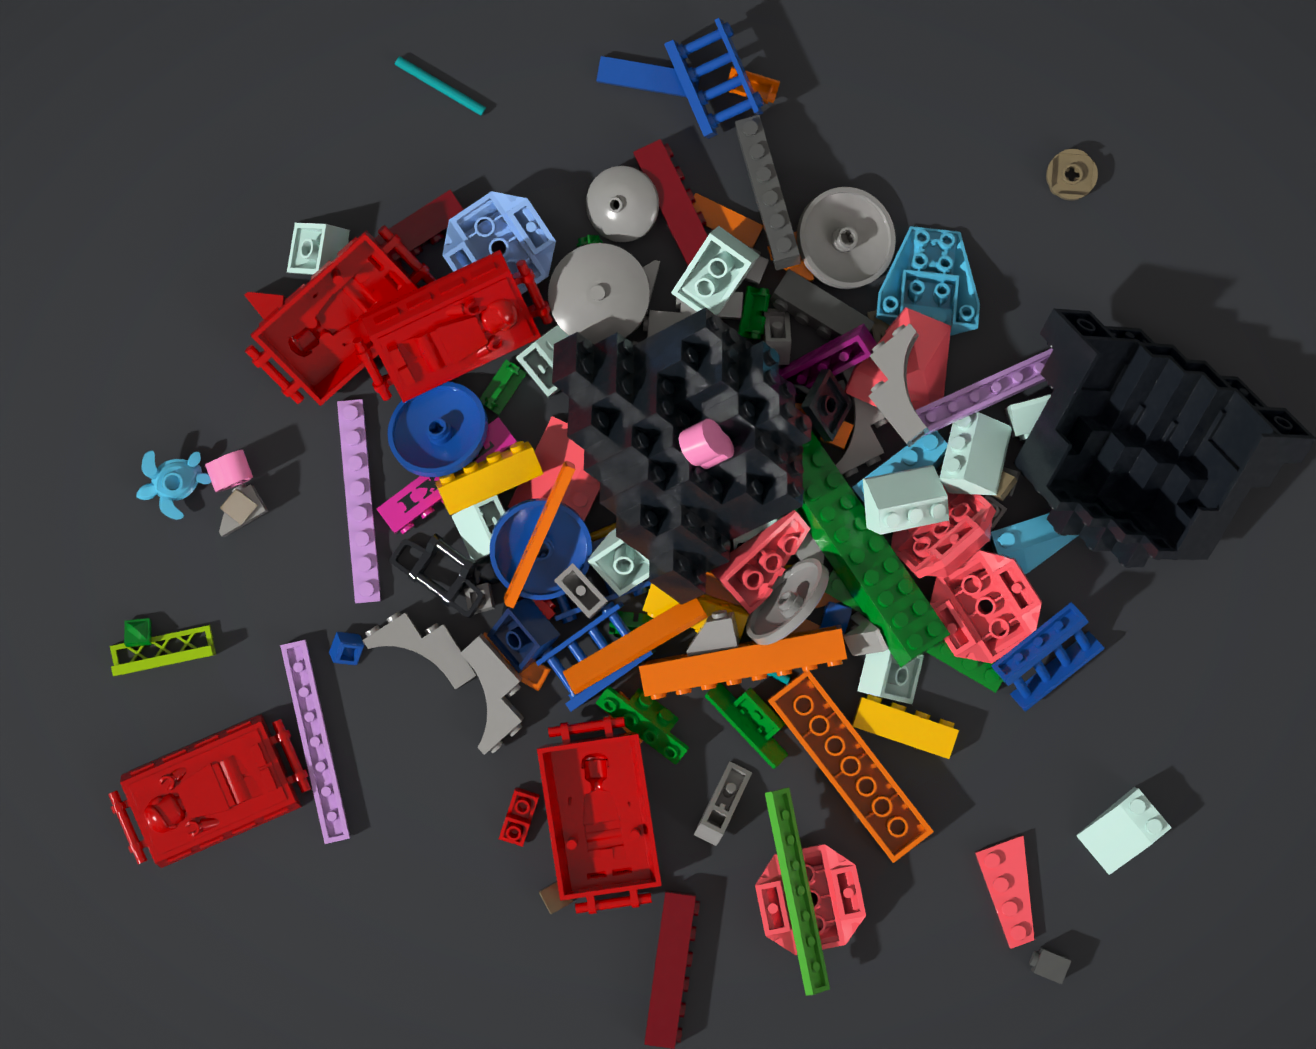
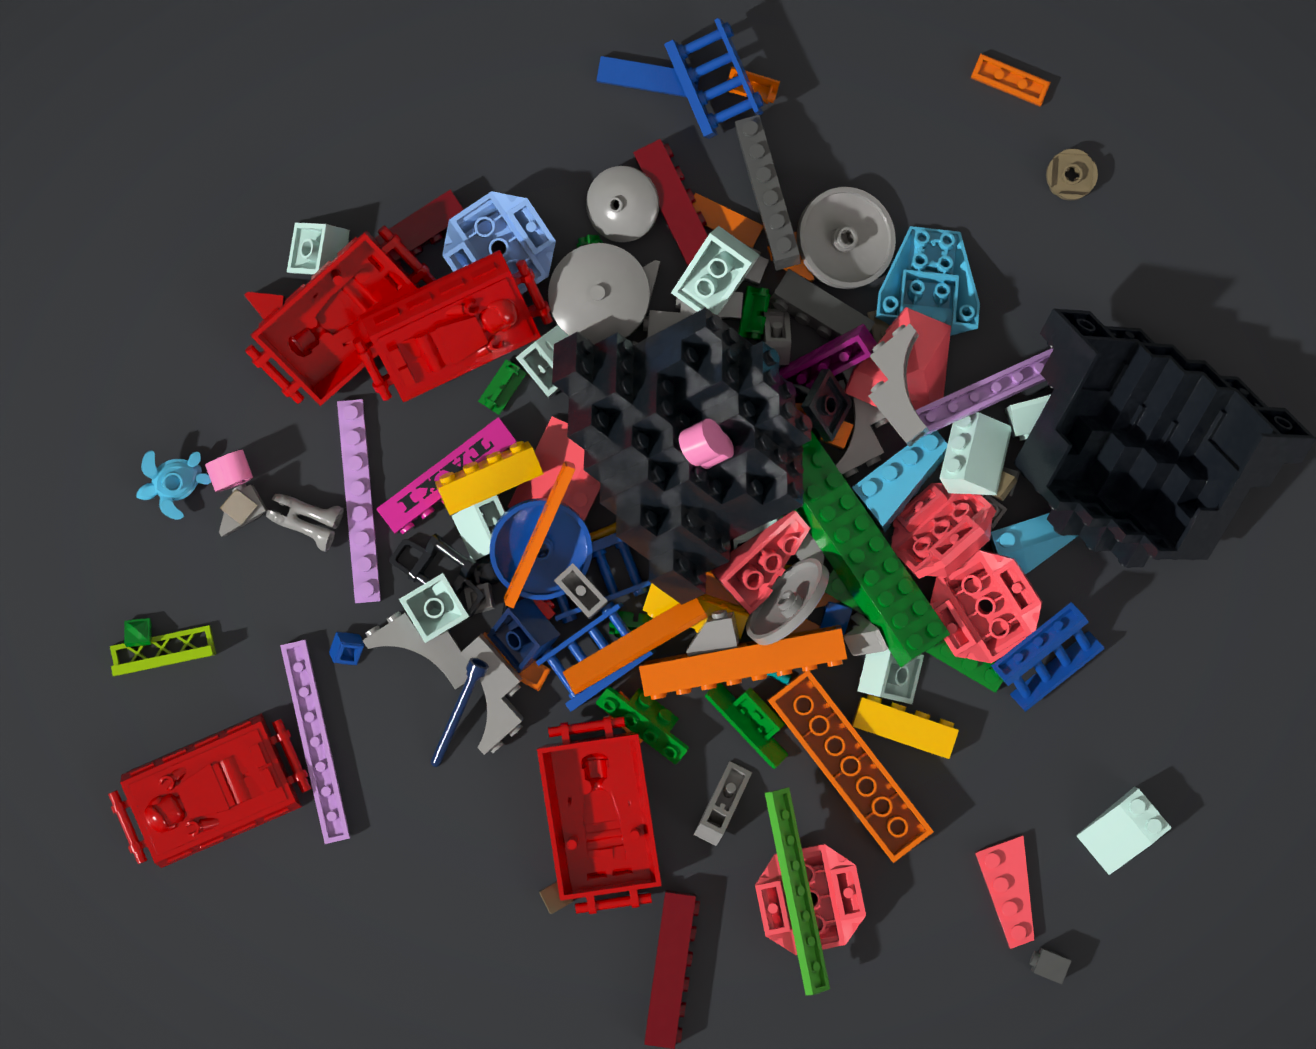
(321, 535): none -> light grey piece
(433, 608): none -> light aqua slope
(438, 430): blue dish -> none
(440, 86): teal bar -> none
(475, 669): none -> dark blue piece
(519, 816): red slope -> none
(619, 564): light aqua slope -> none
(904, 500): light aqua slope -> none
(1010, 80): none -> orange tile

